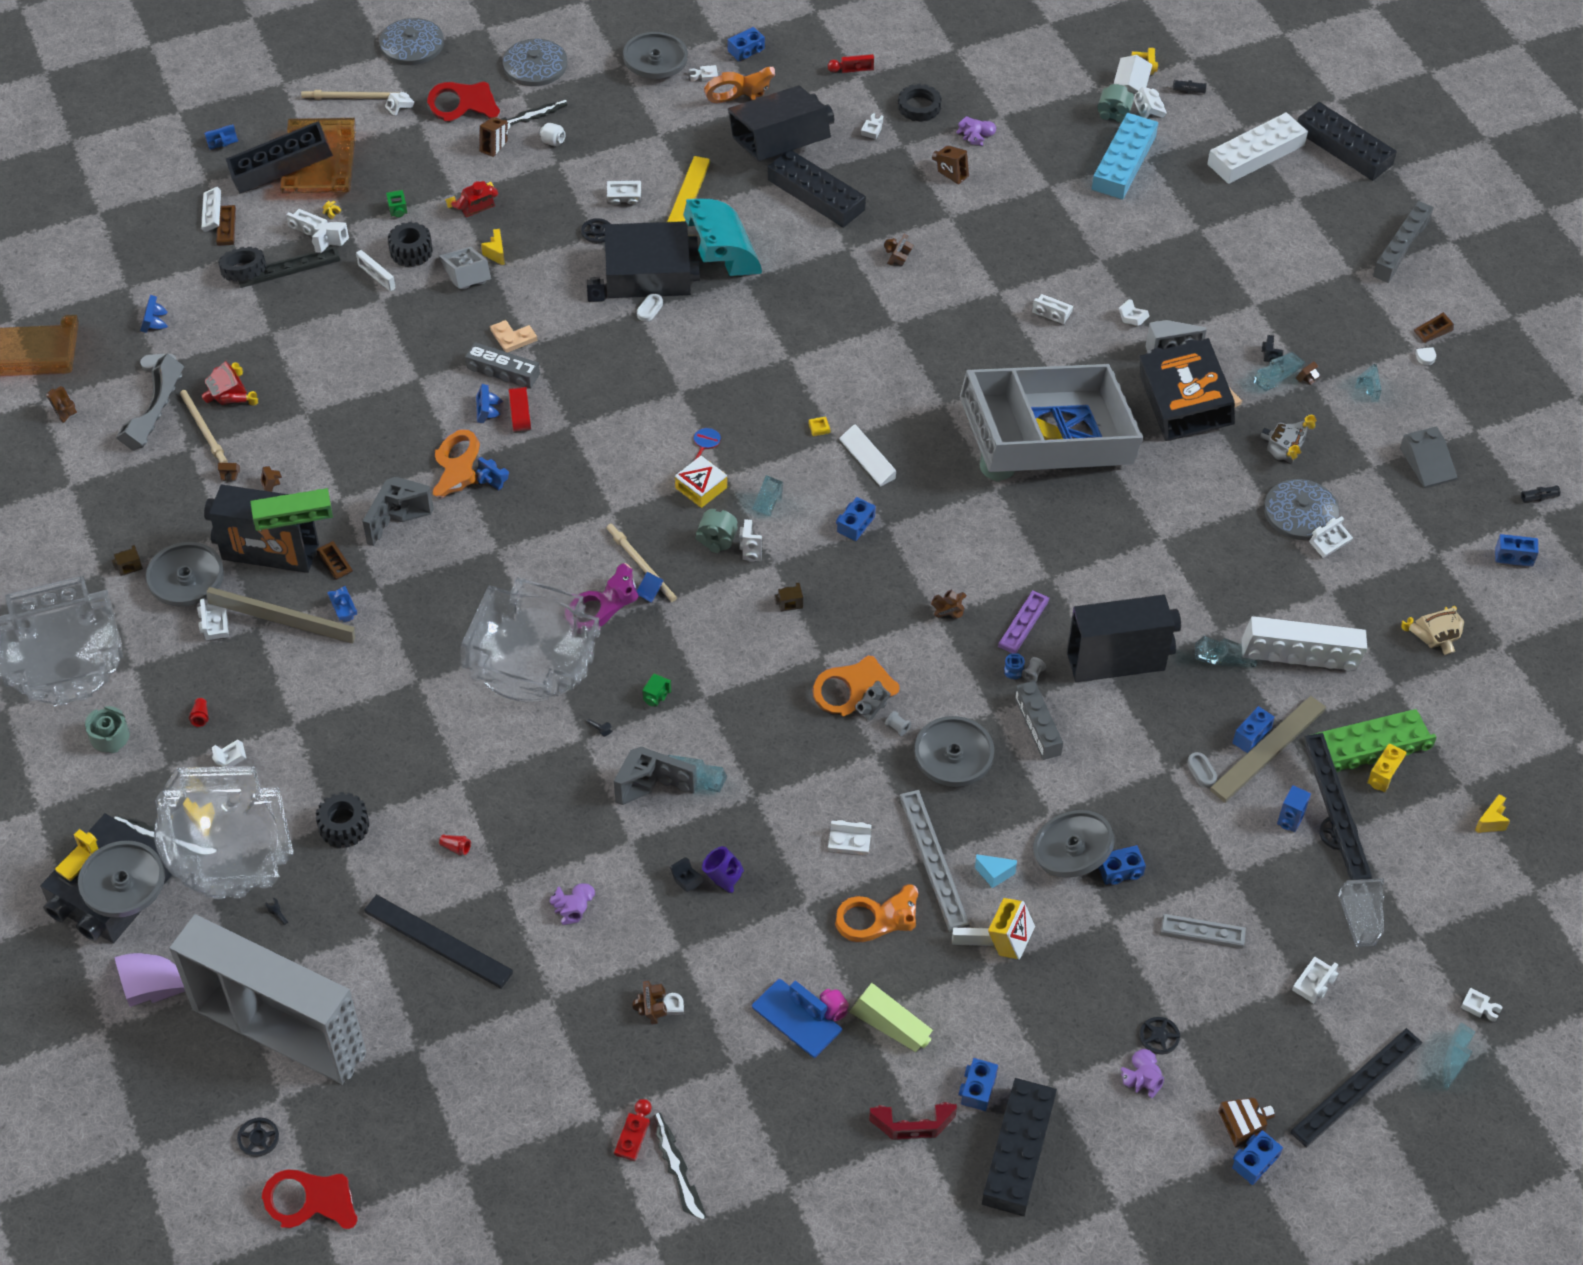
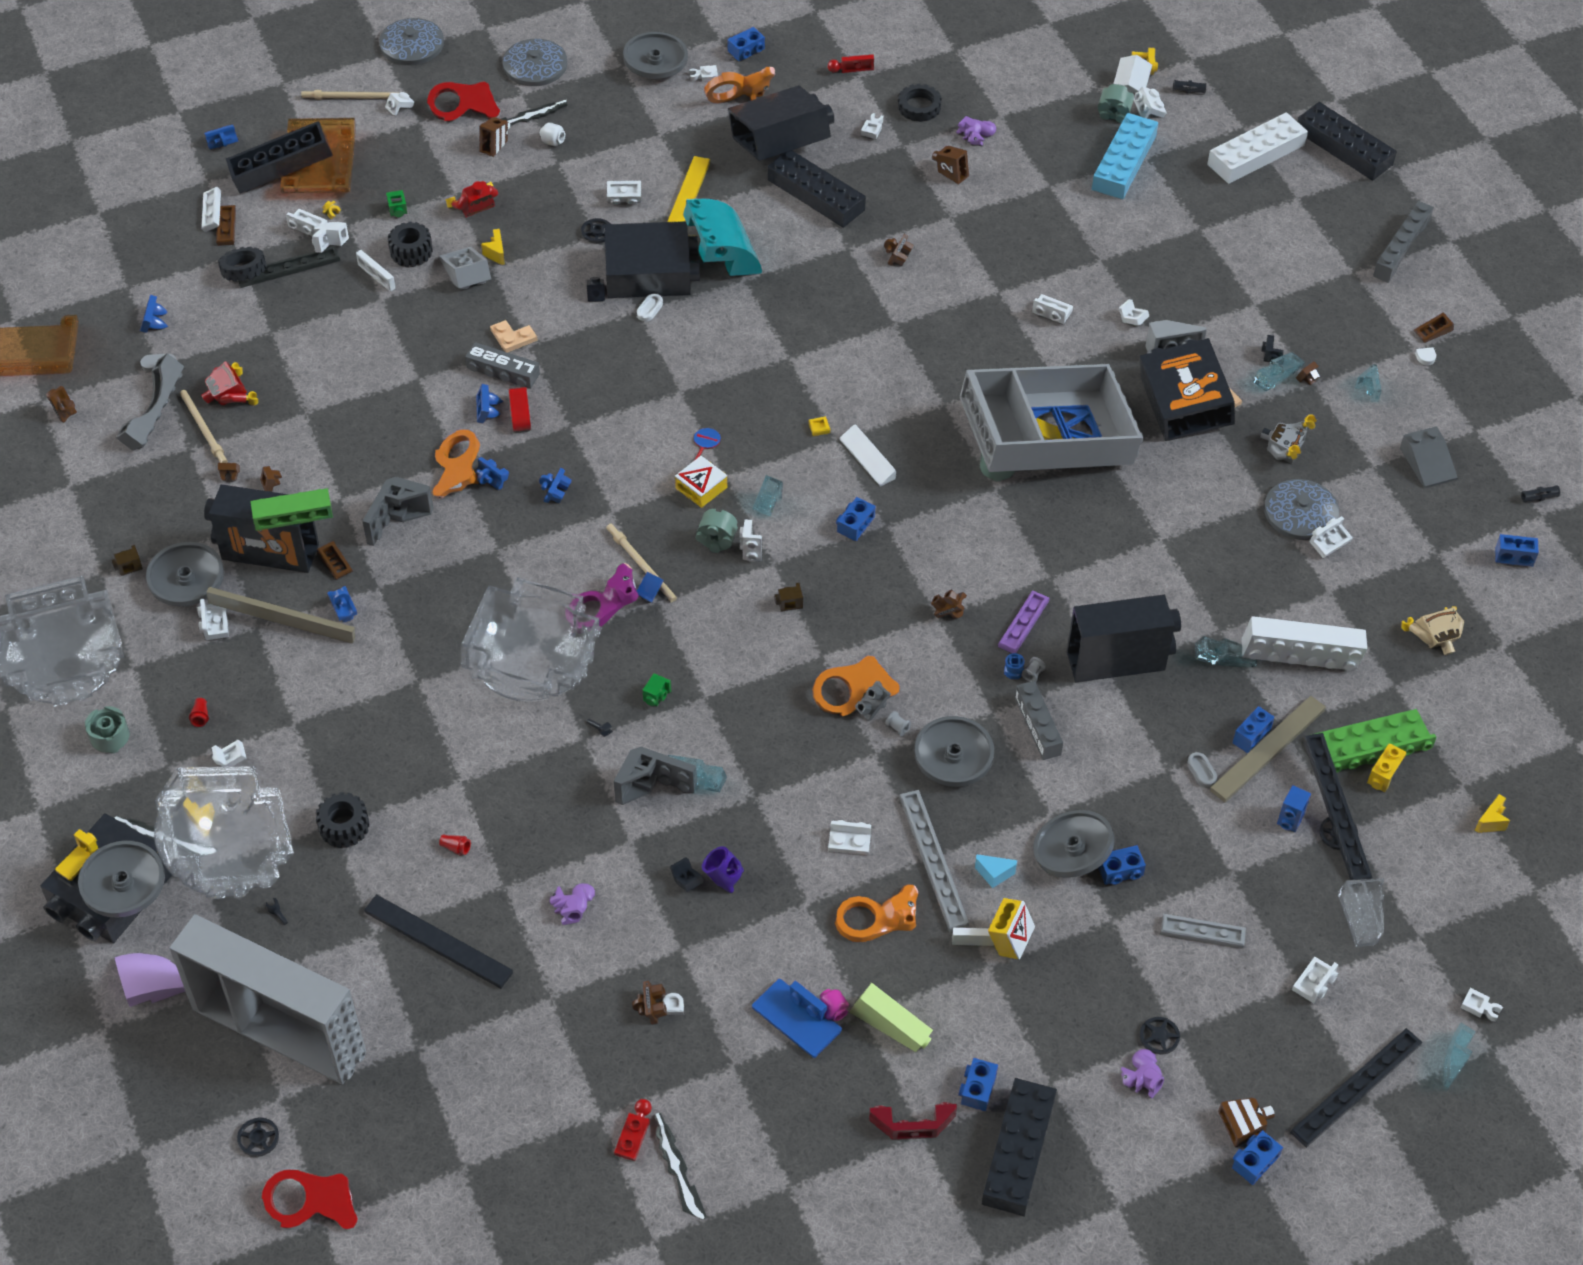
(550, 483): none -> blue hips

